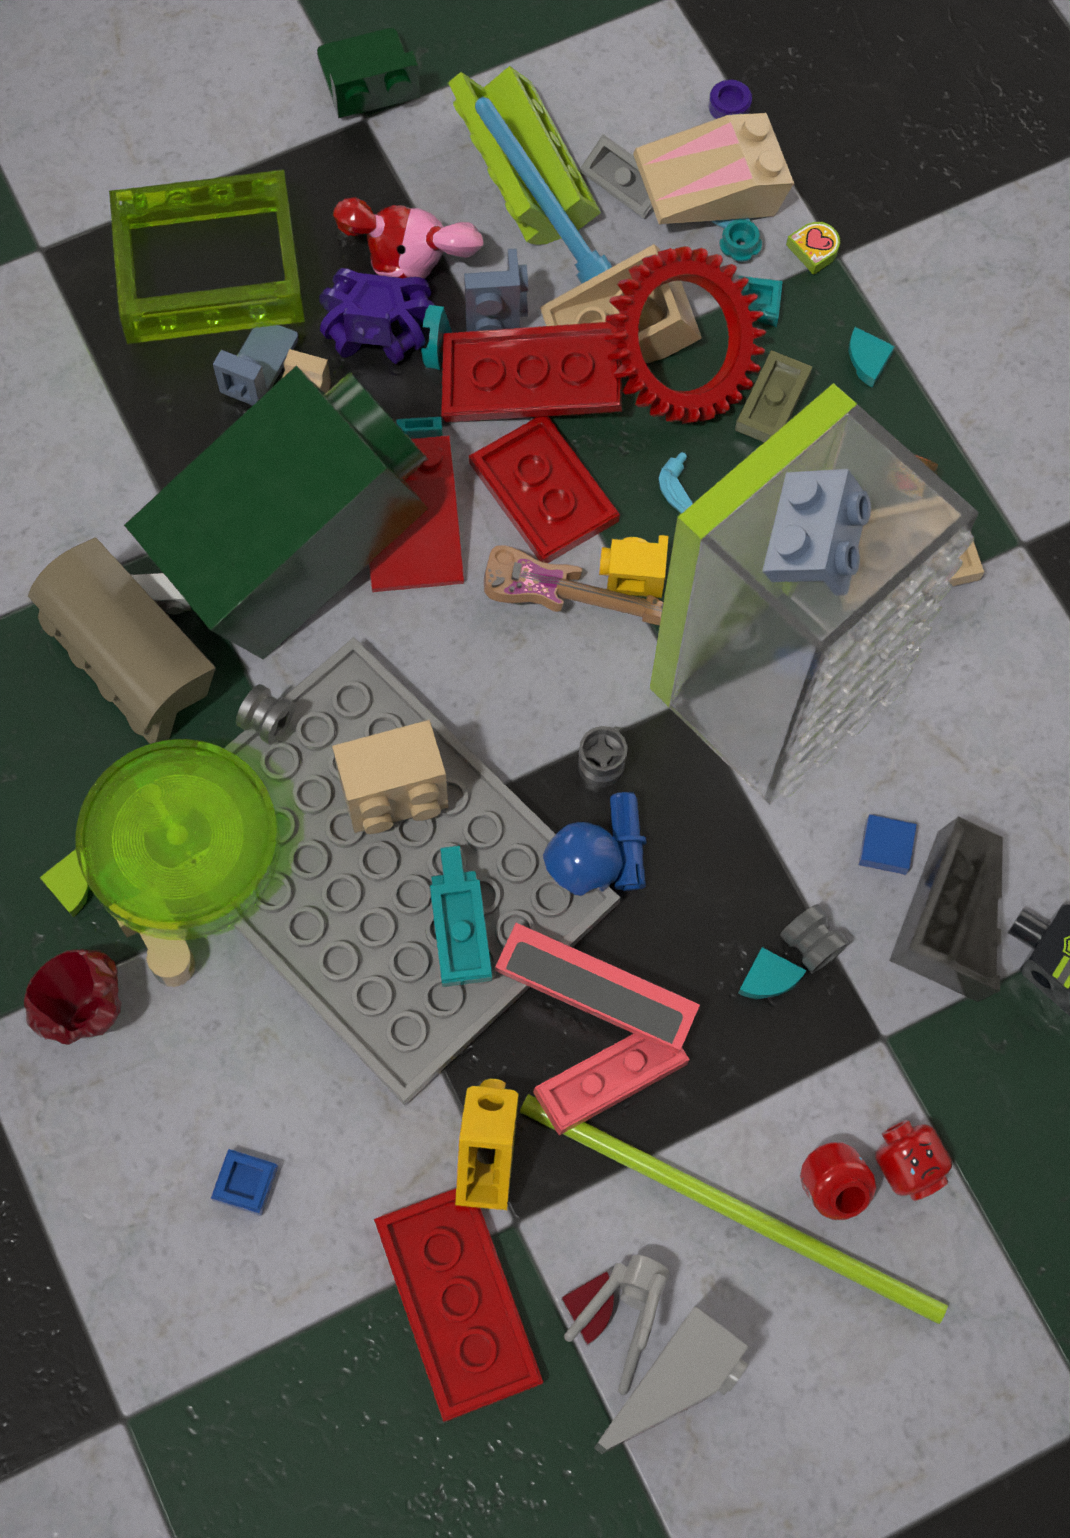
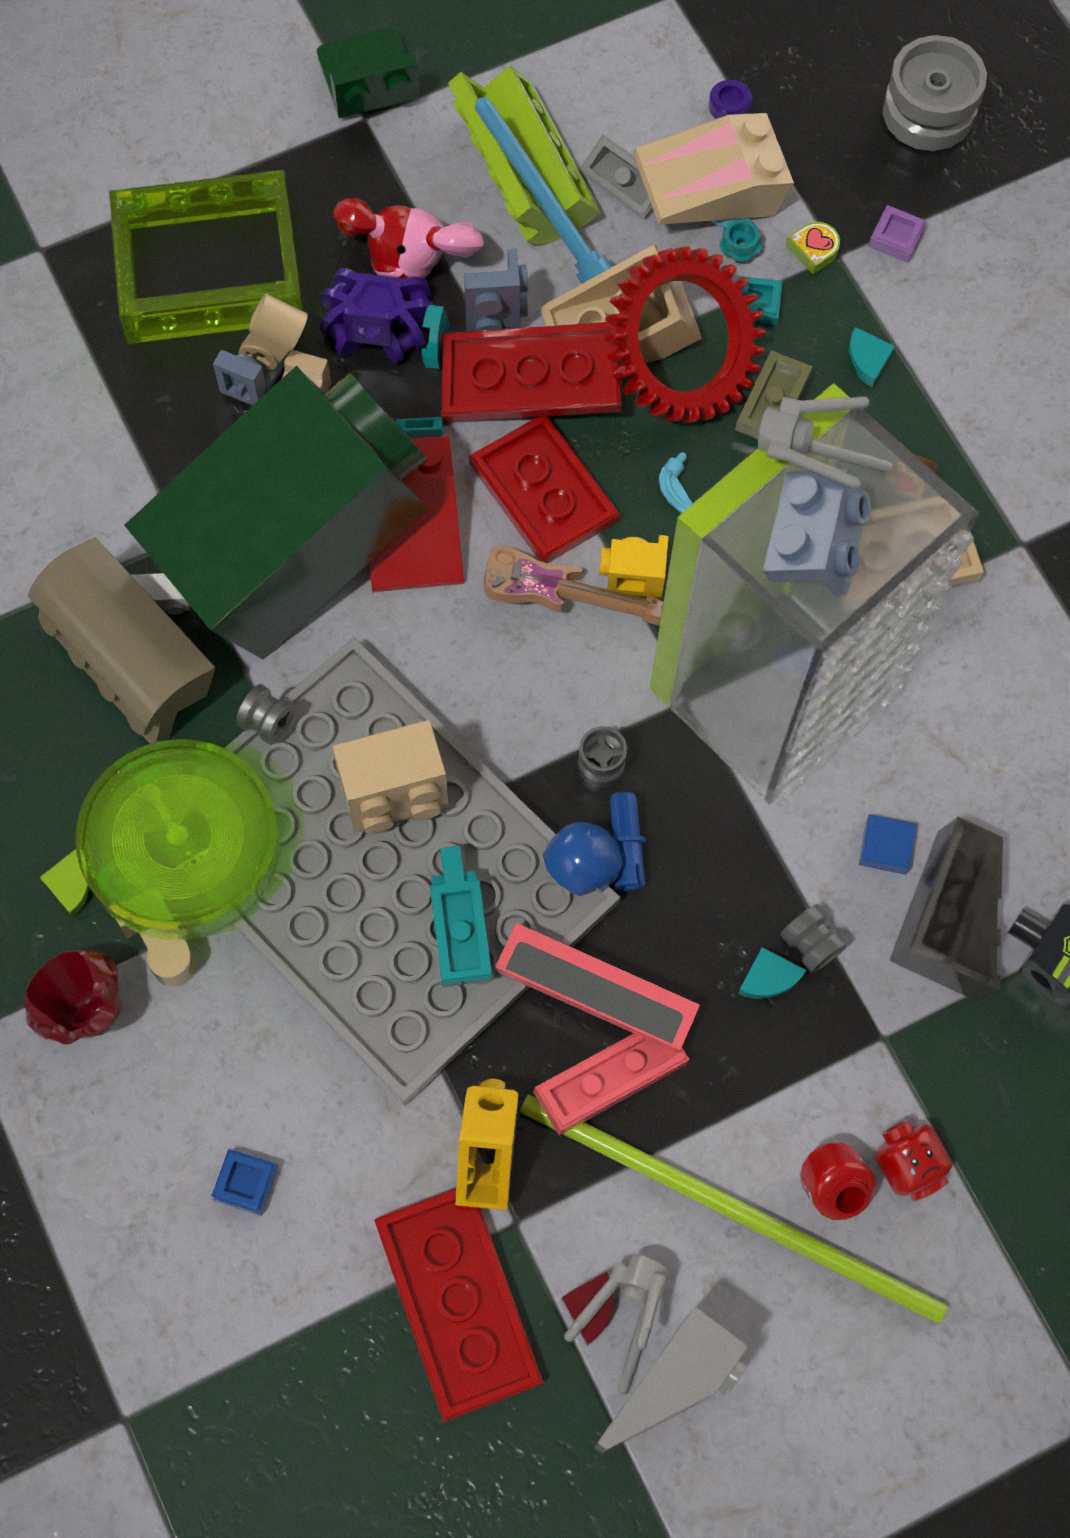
(273, 331): none -> tan piece
(789, 435): none -> light grey plant
(897, 233): none -> medium lavender tile
(934, 92): none -> light grey wheel

